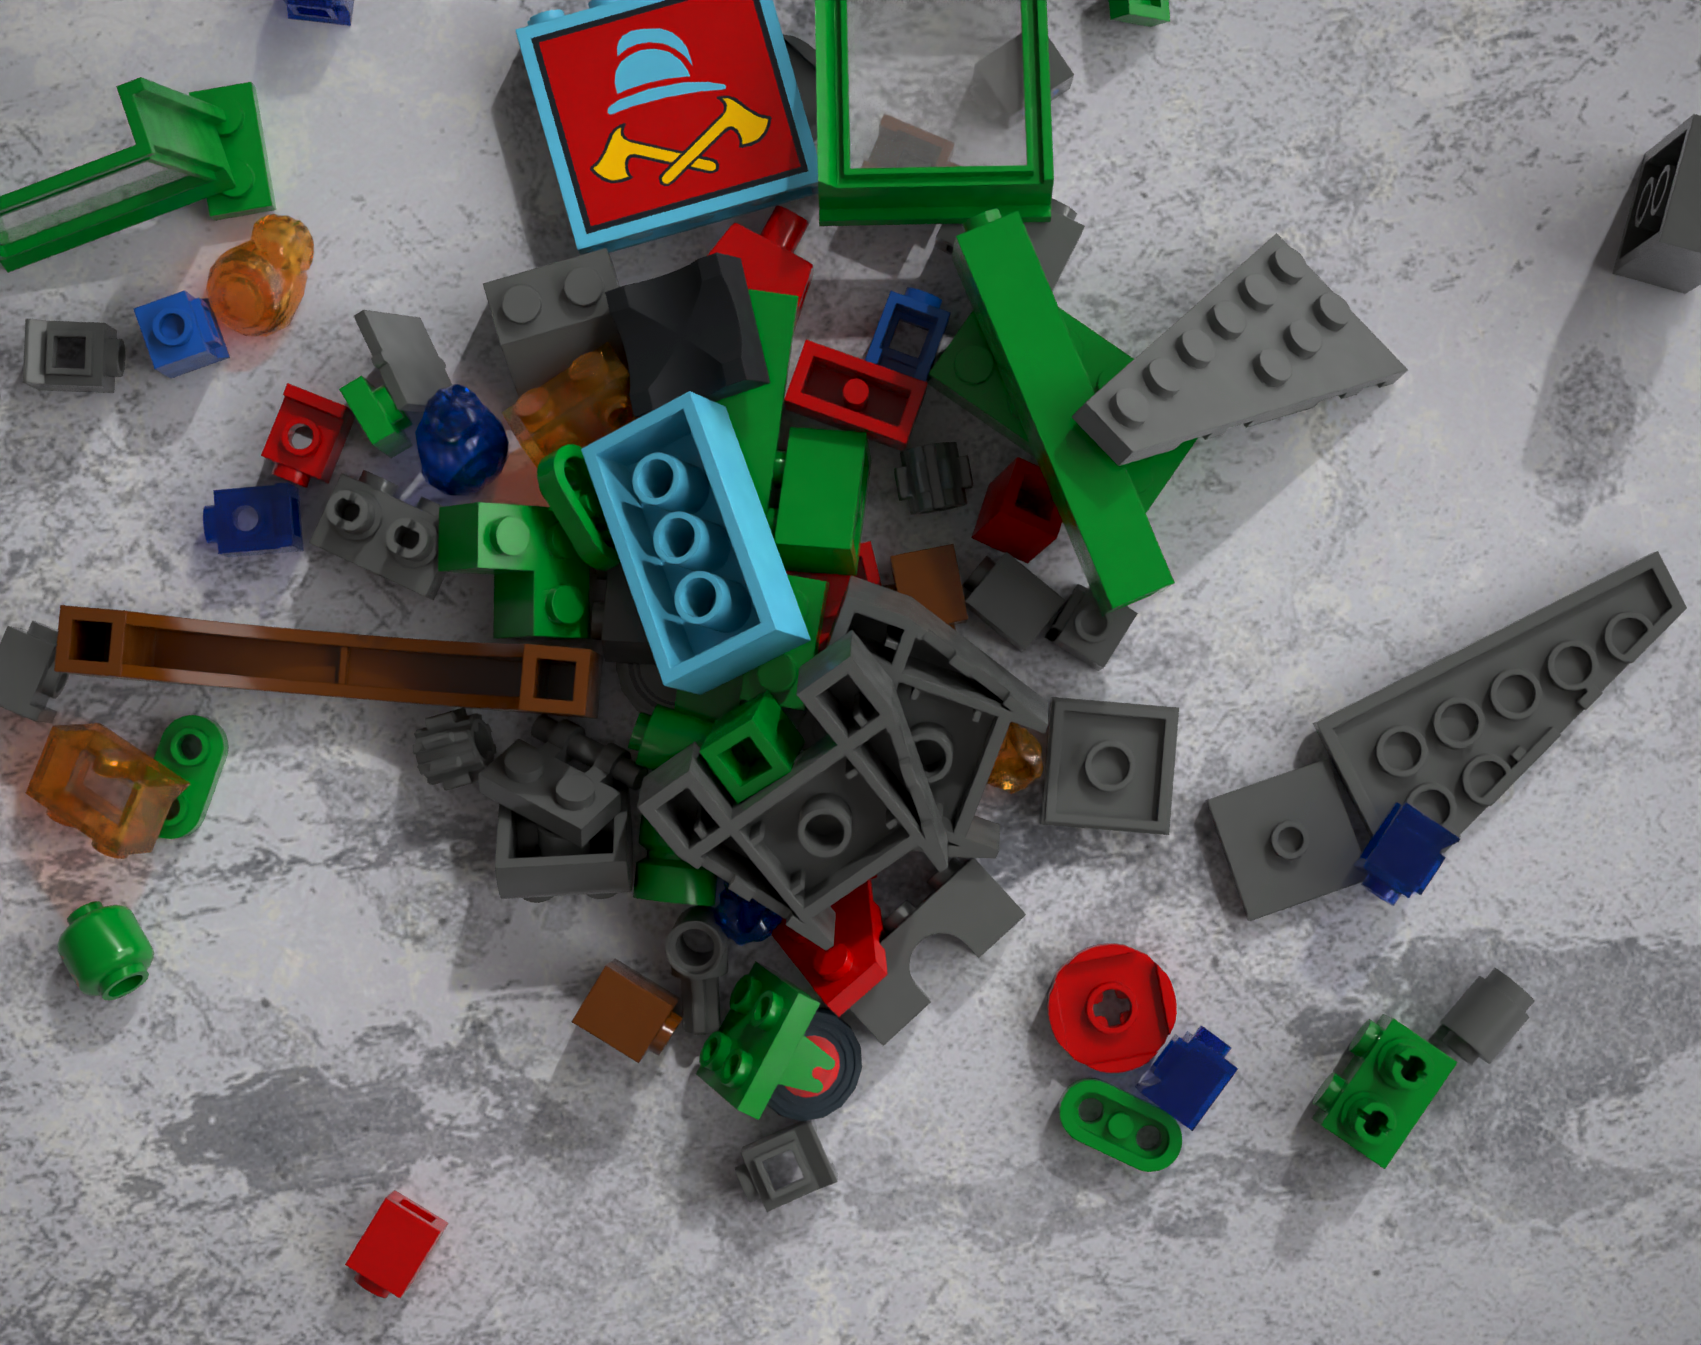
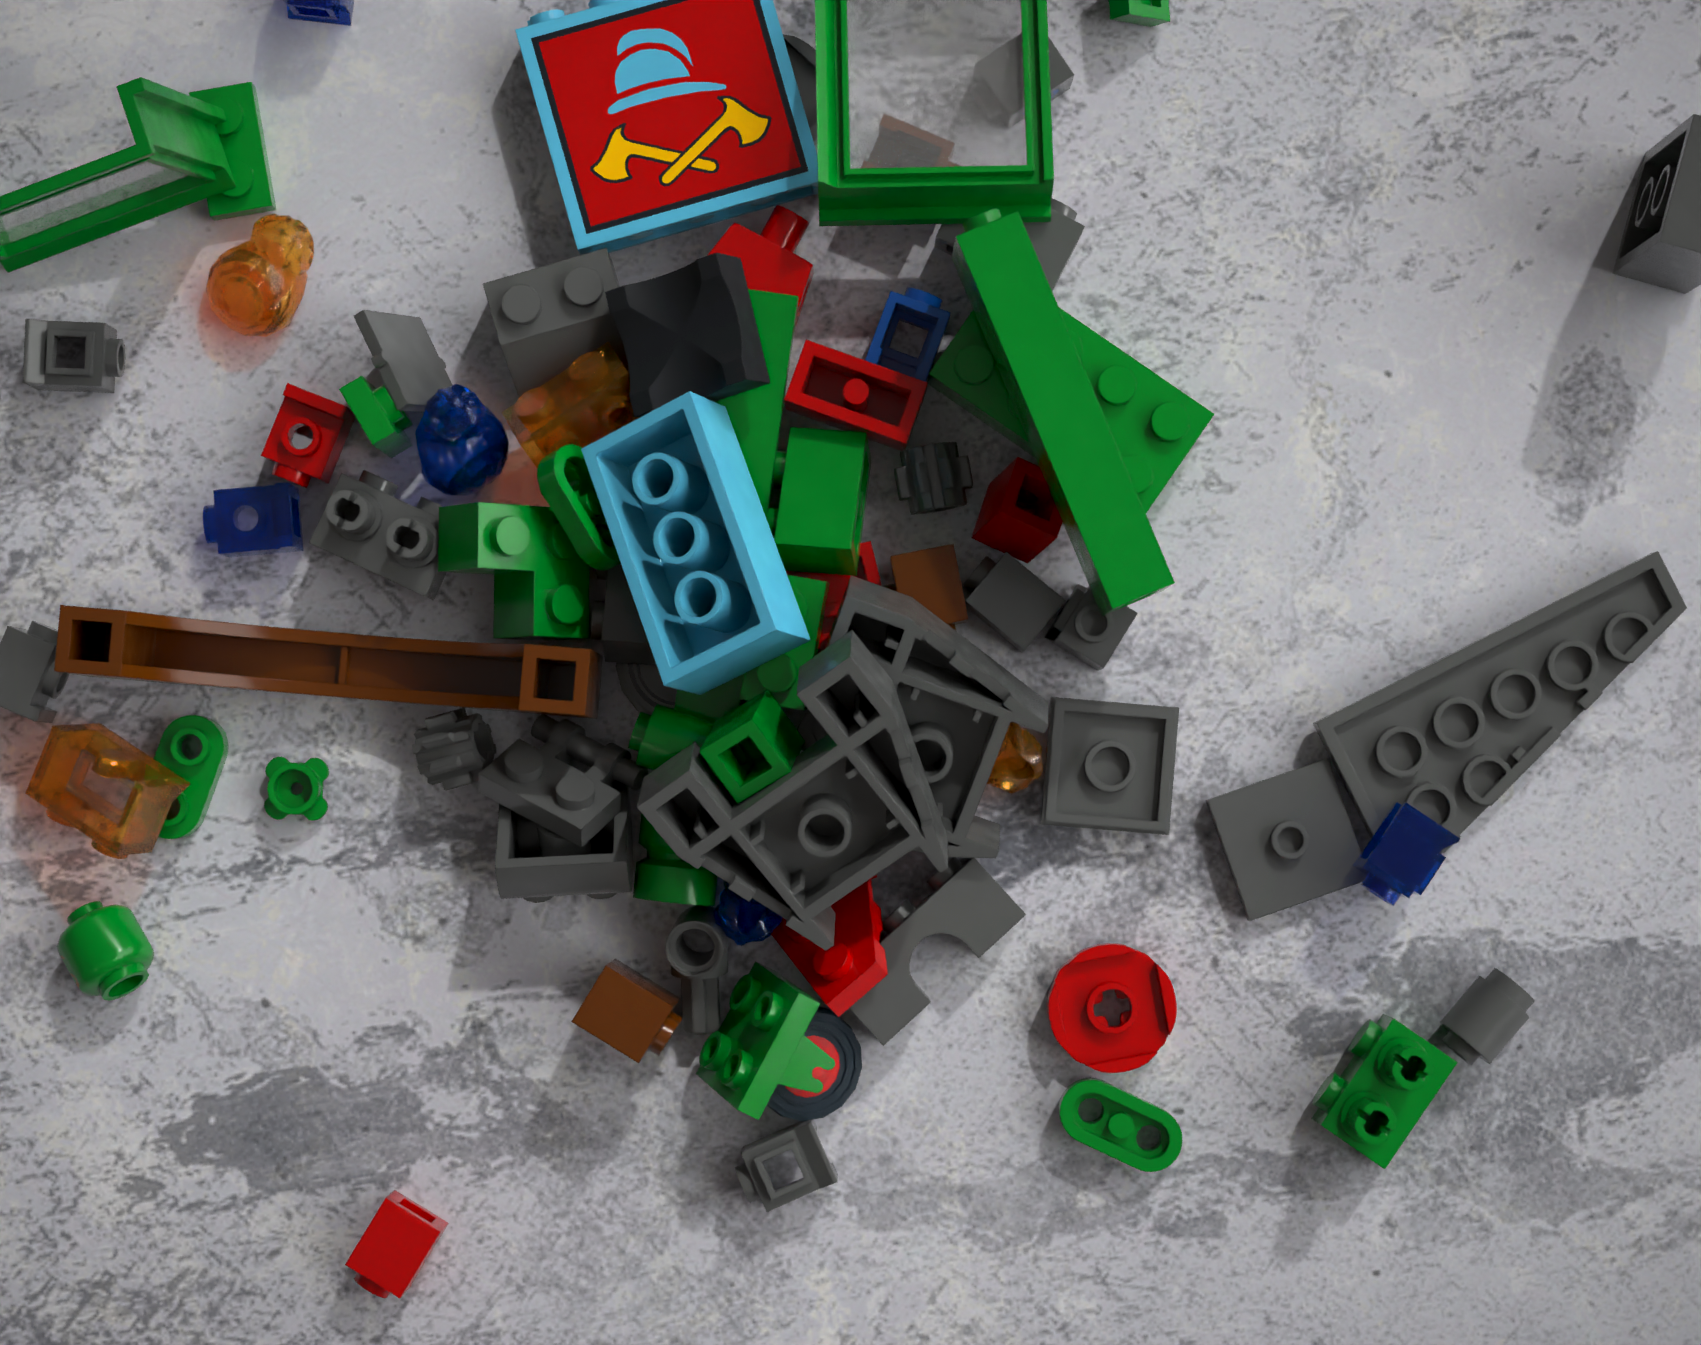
(181, 334): blue window -> none
(281, 799): none -> green plate
(1189, 1076): clear blue window -> none
(1243, 355): dark grey wing -> none

